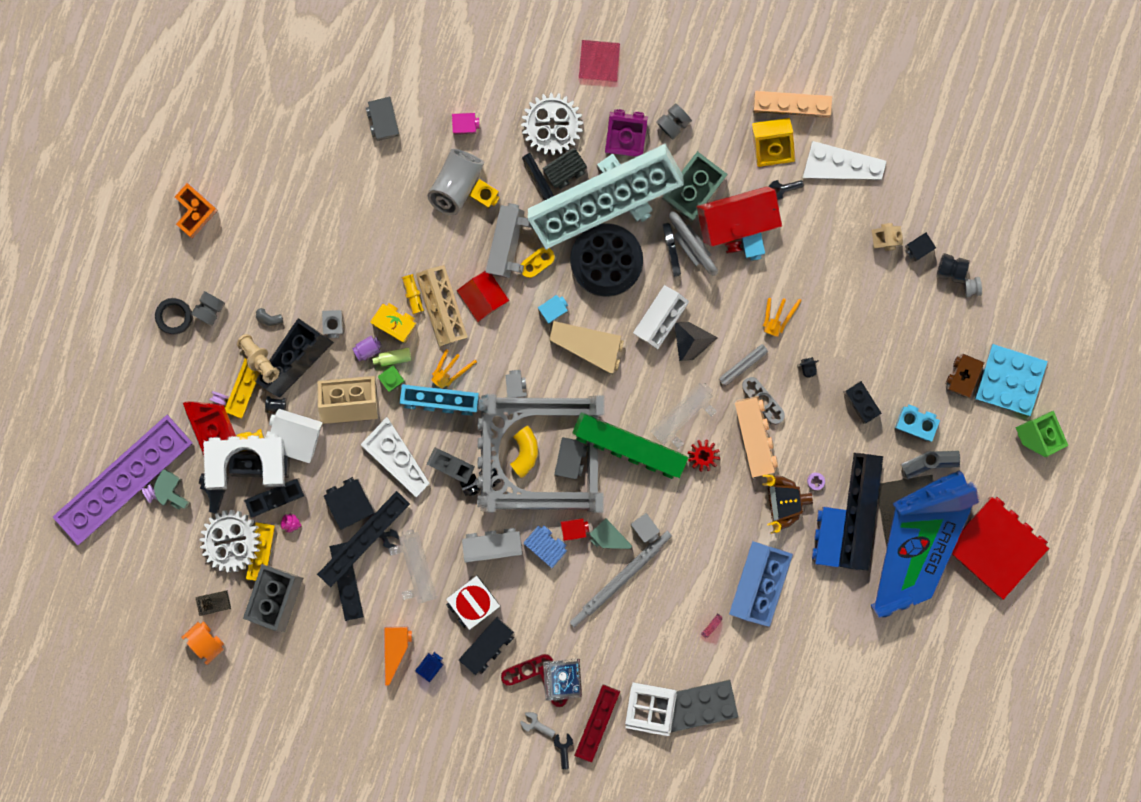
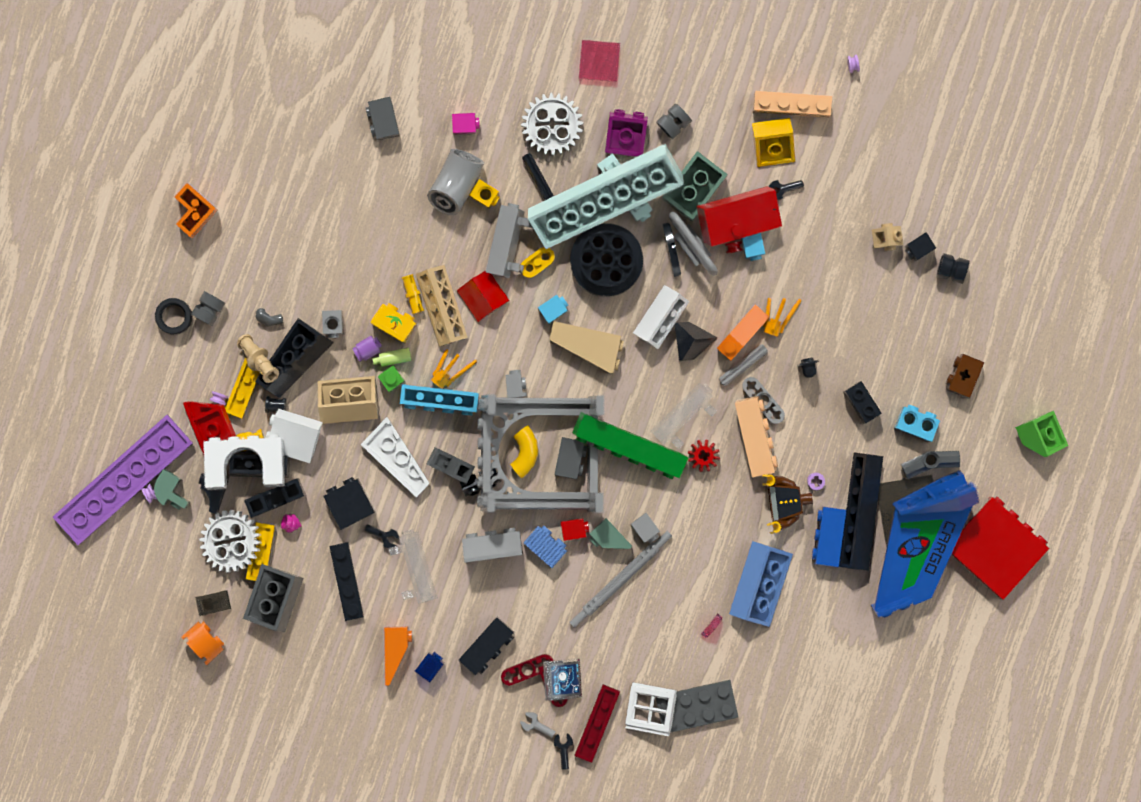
(363, 539): black plate -> none
(472, 603): piece -> none
(565, 168): pearl dark grey brick -> none
(743, 332): none -> orange slope
(837, 163): white wing -> none
(853, 63): none -> lavender bush
(972, 287): light grey wheel -> none
(1011, 380): medium azure plate -> none

